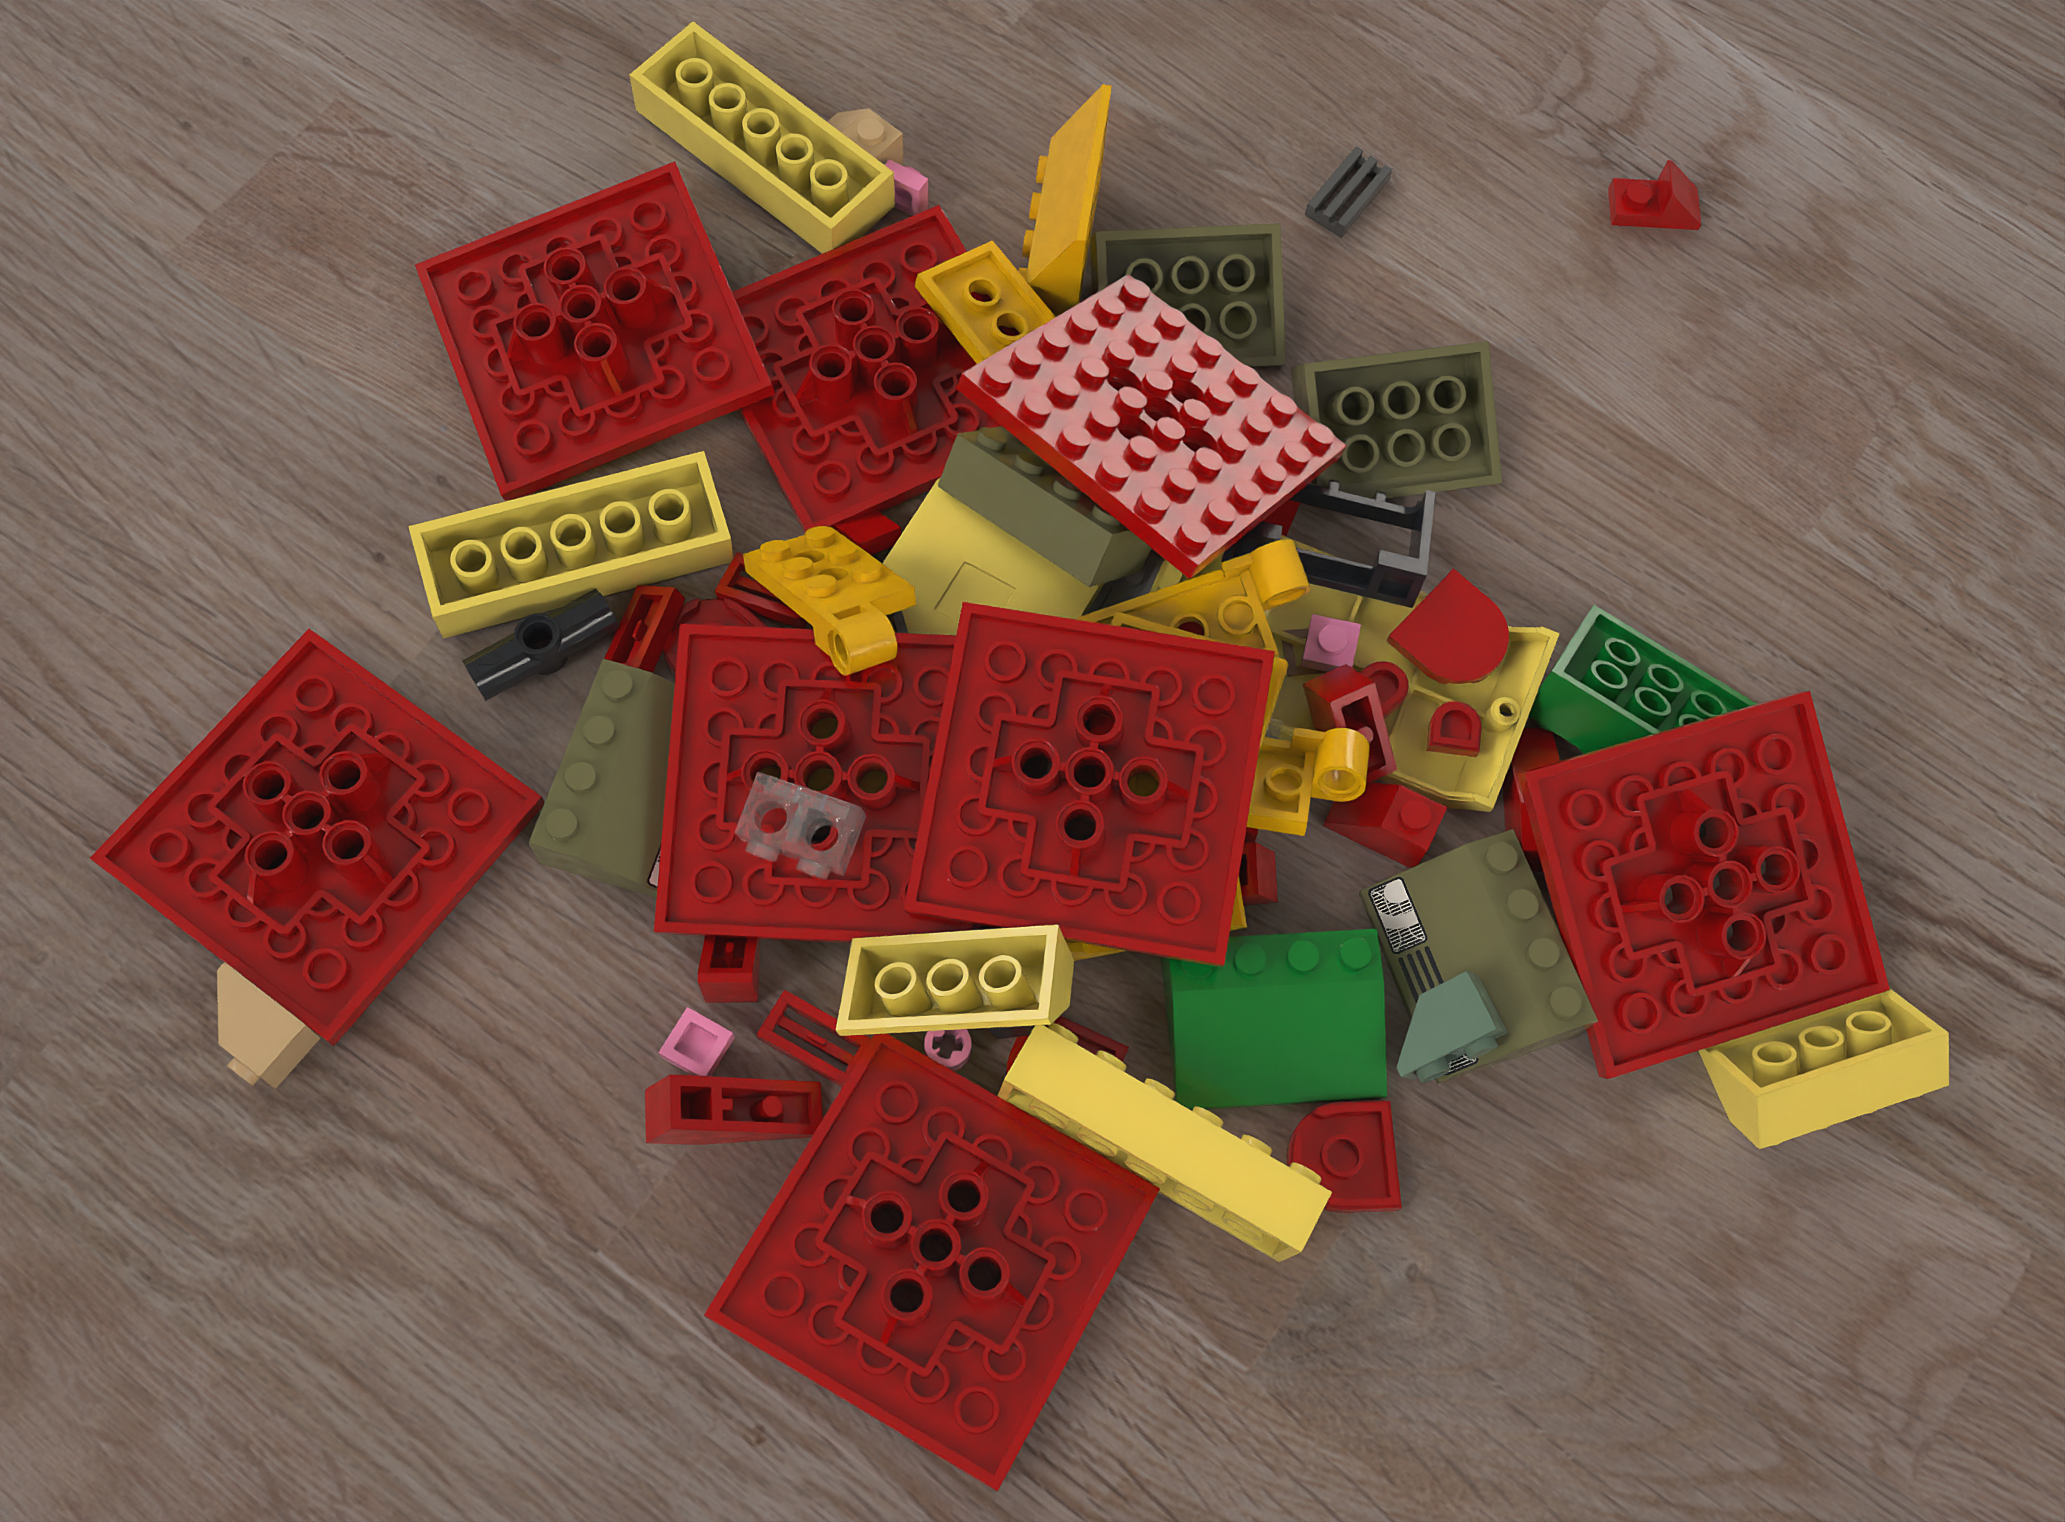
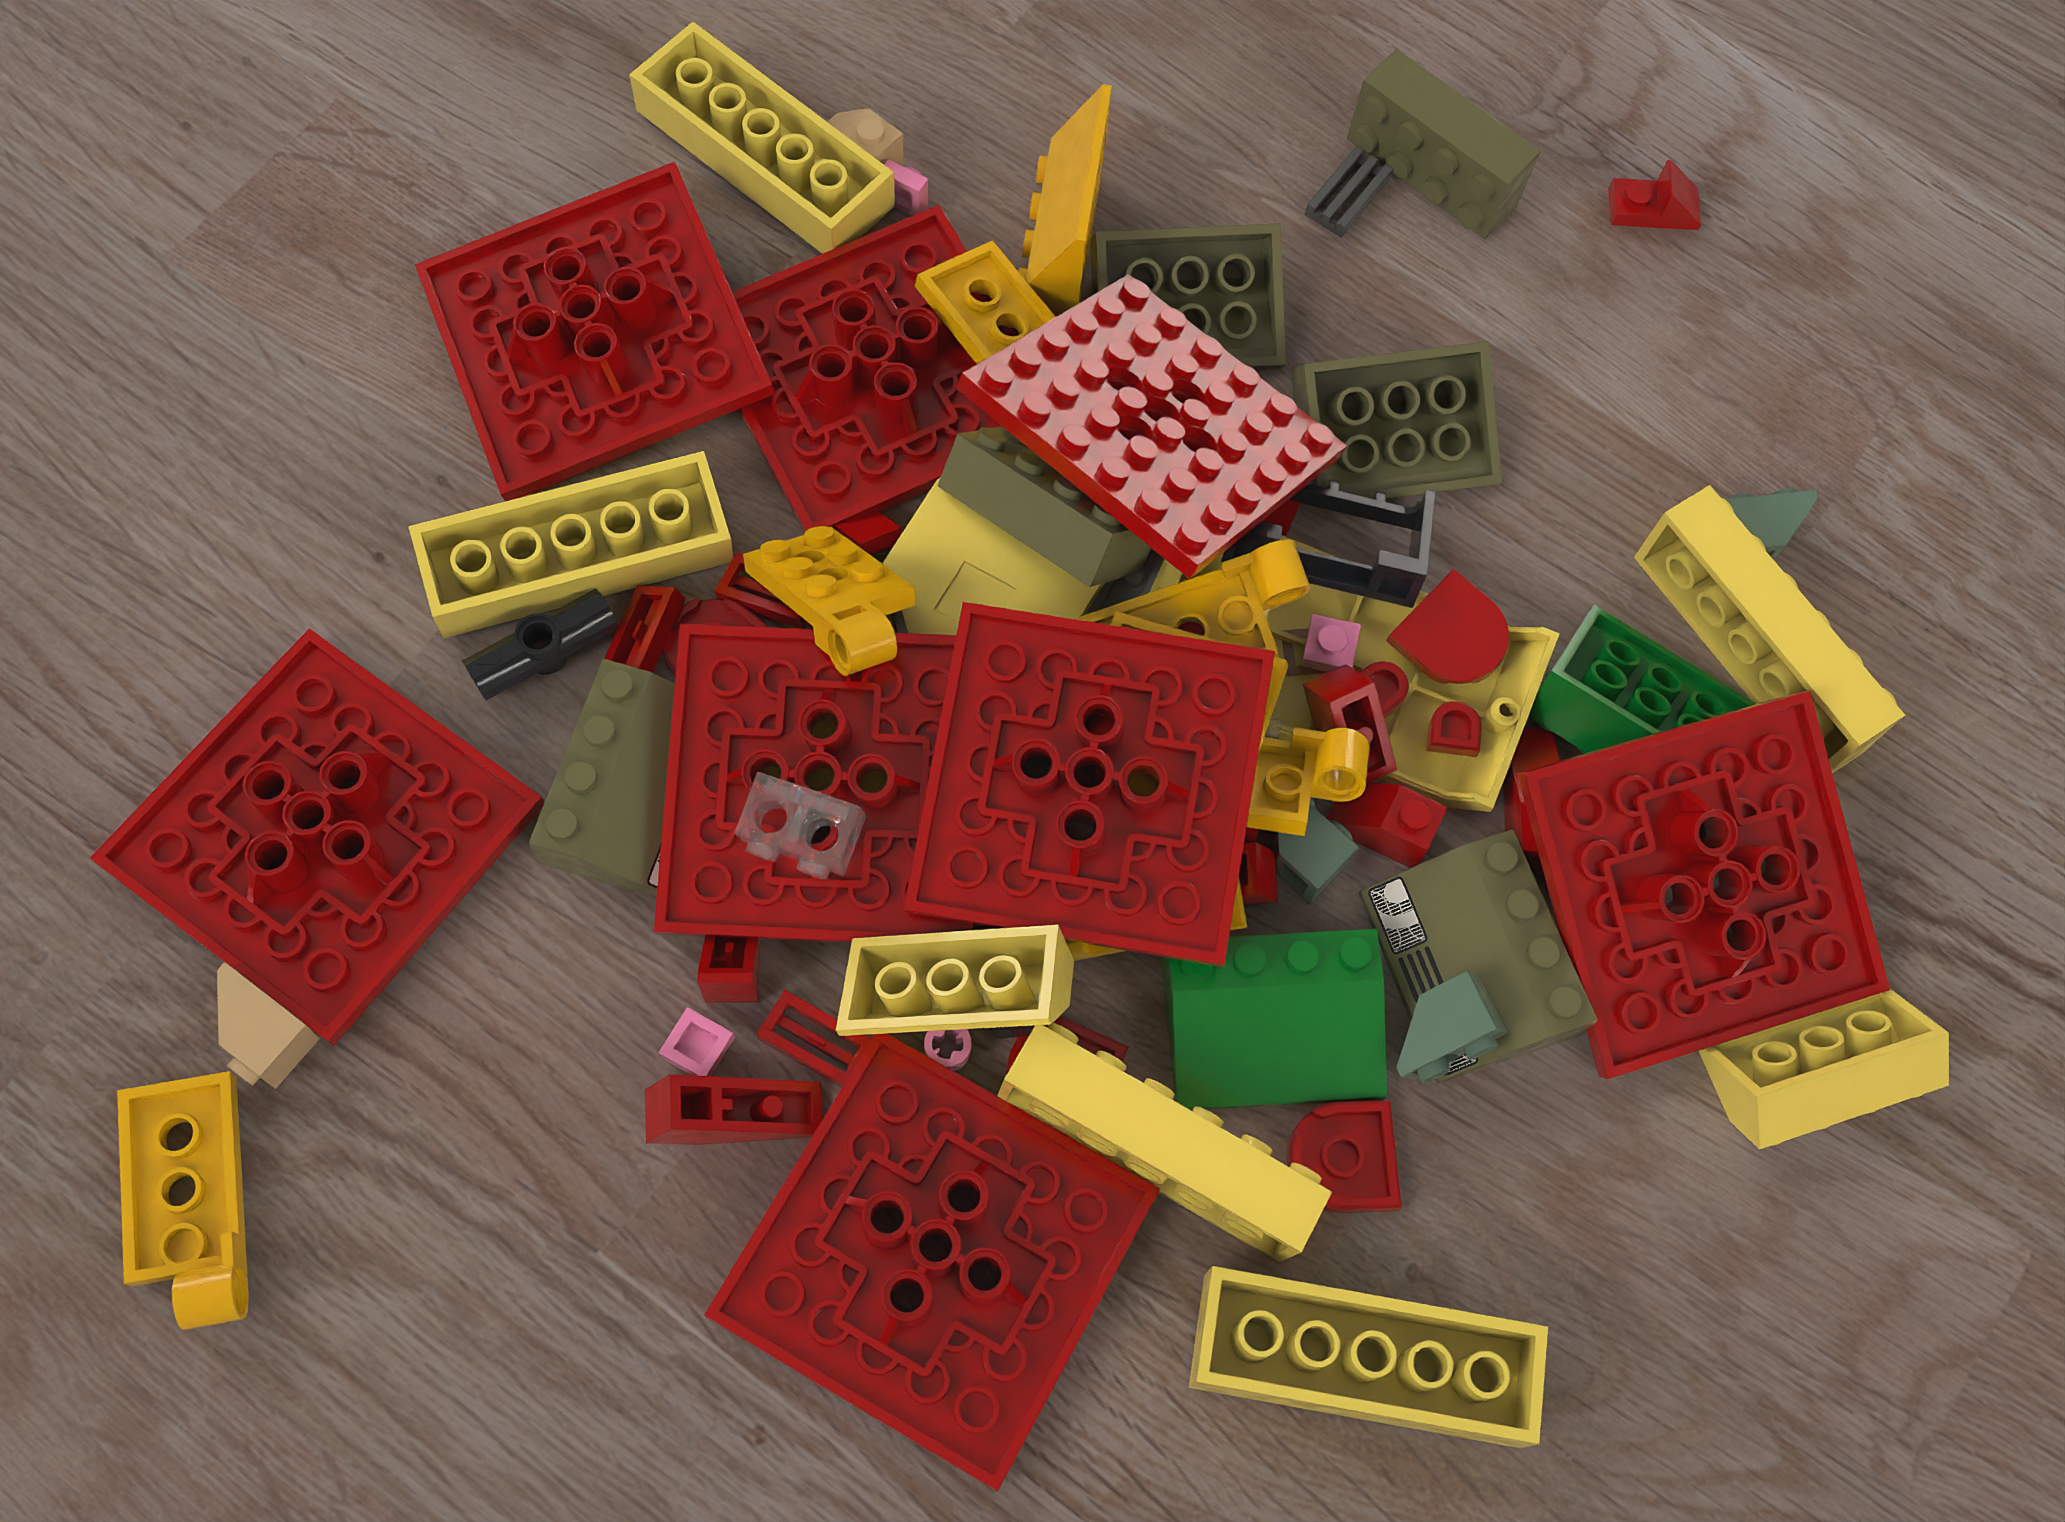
(205, 1238): none -> yellow hinge
(1314, 859): none -> sand green slope
(1370, 1357): none -> light yellow brick
(1441, 143): none -> olive brick
(1763, 623): none -> light yellow brick
(1773, 516): none -> sand green slope

